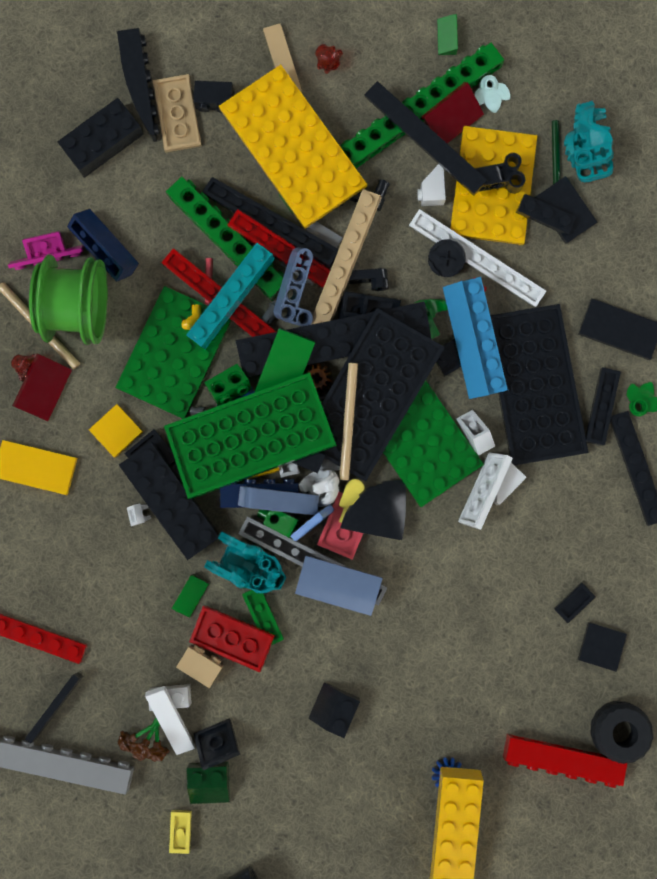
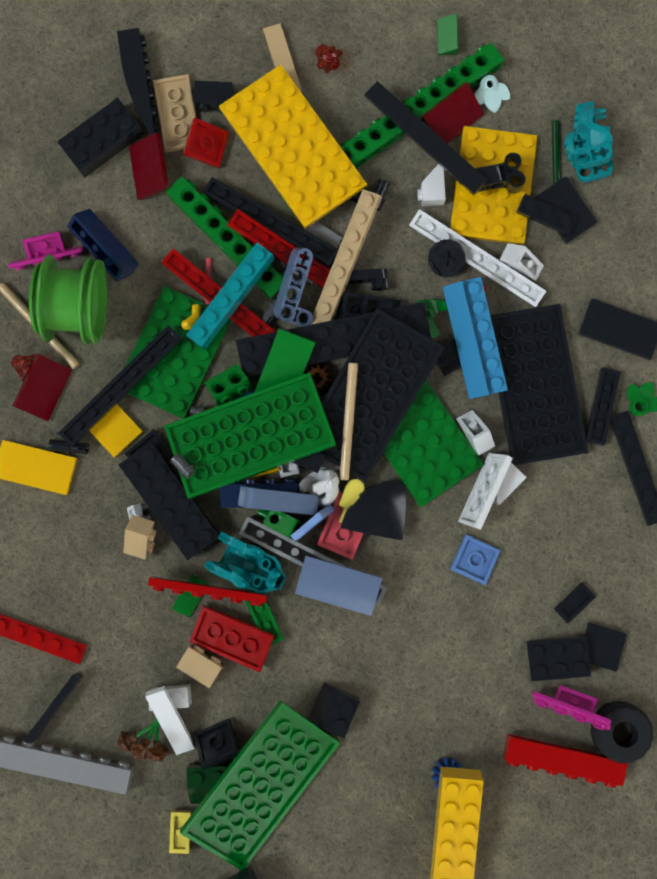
(63, 446): none -> black pin
(120, 386): none -> black plate
(139, 537): none -> tan brick
(148, 166): none -> dark red tile
(183, 466): none -> dark grey pin
(199, 590): none -> red plate
(205, 143): none -> red plate
(260, 786): none -> green plate
(475, 559): none -> medium blue tile
(522, 261): none -> white slope
(558, 658): none -> black plate
(574, 704): none -> dark pink bracket

